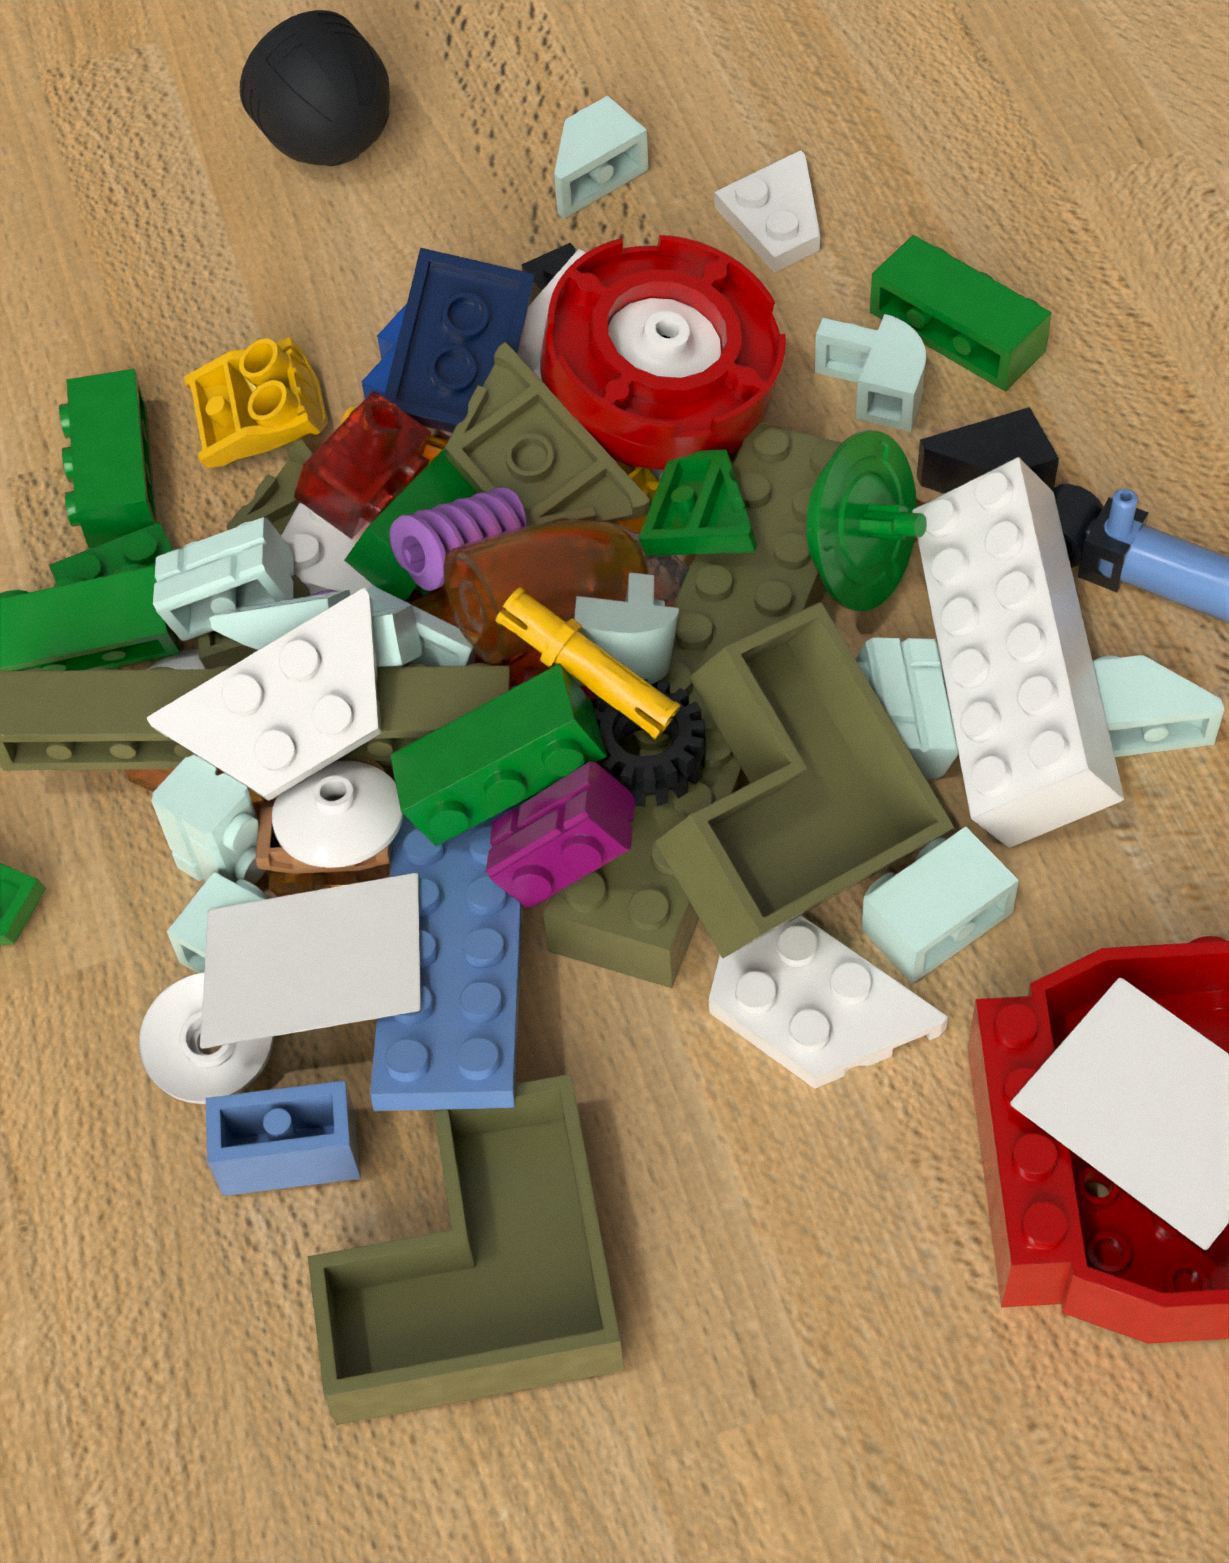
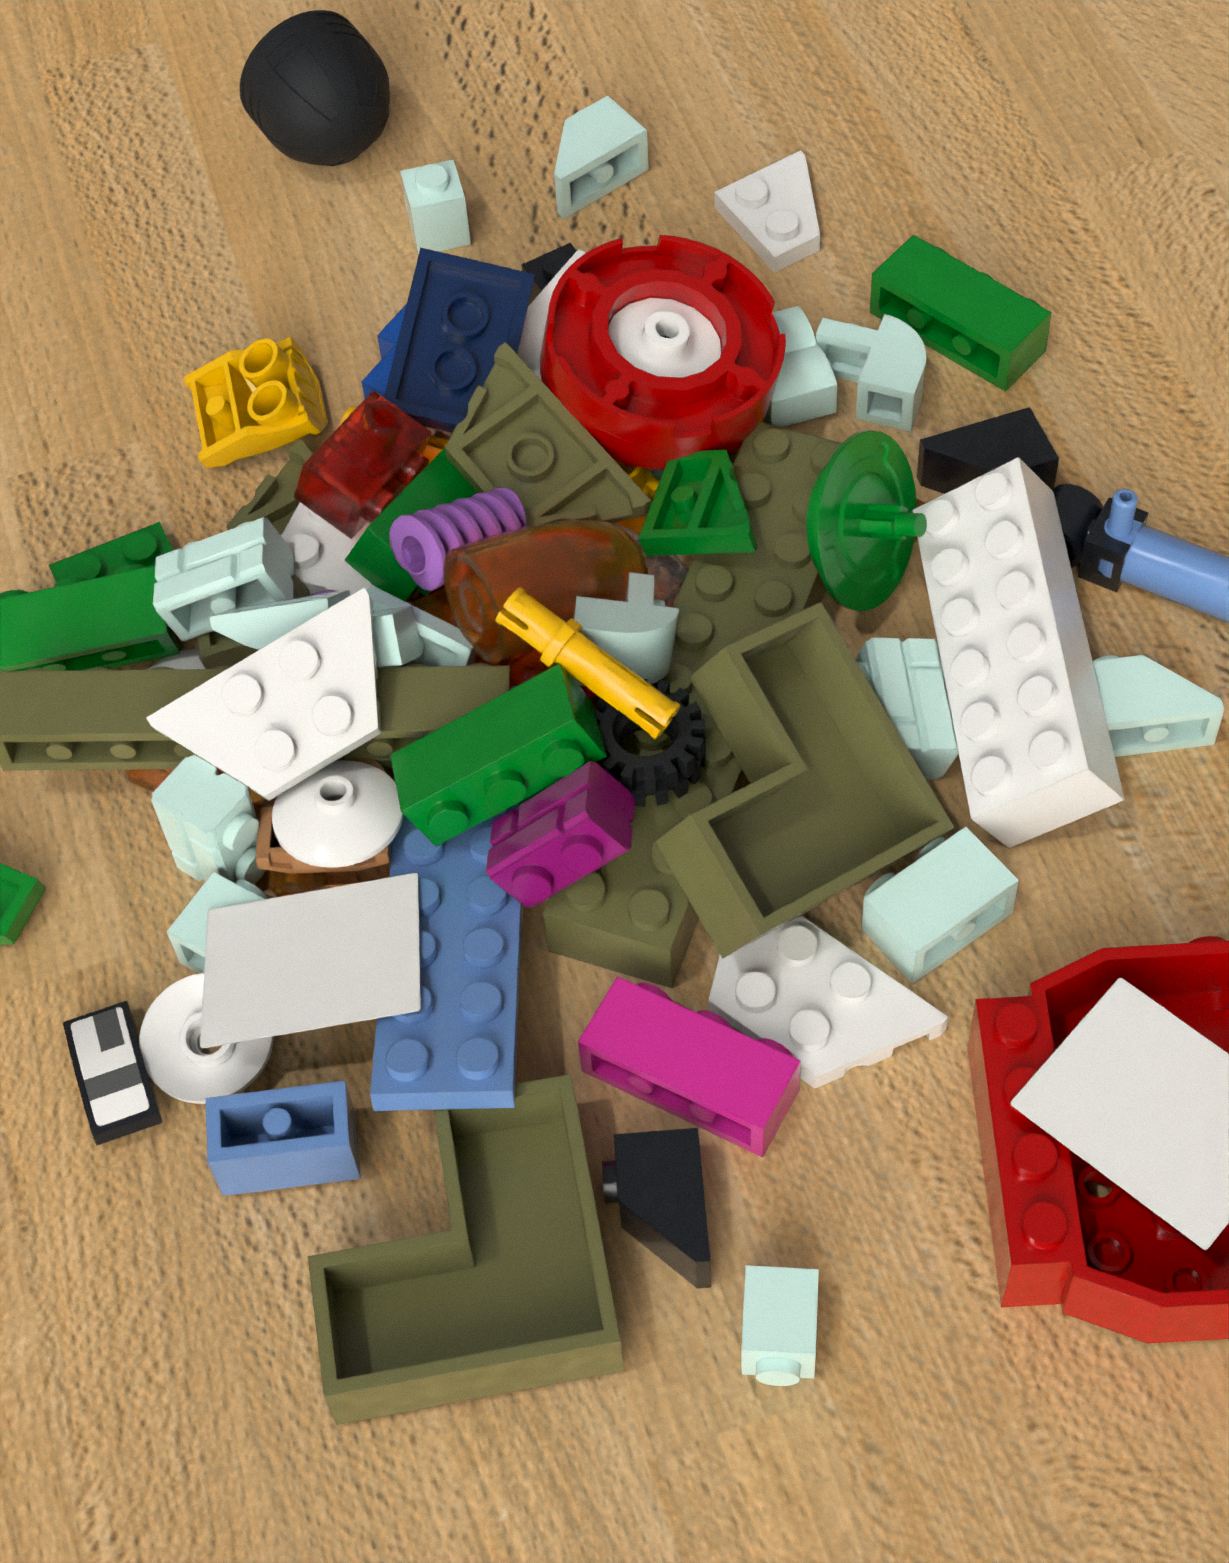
(107, 456): green brick -> none
(111, 1073): none -> slope
(436, 206): none -> light aqua brick
(662, 1197): none -> black slope
(690, 1064): none -> dark pink brick
(779, 1324): none -> light aqua brick
(806, 379): none -> light aqua brick

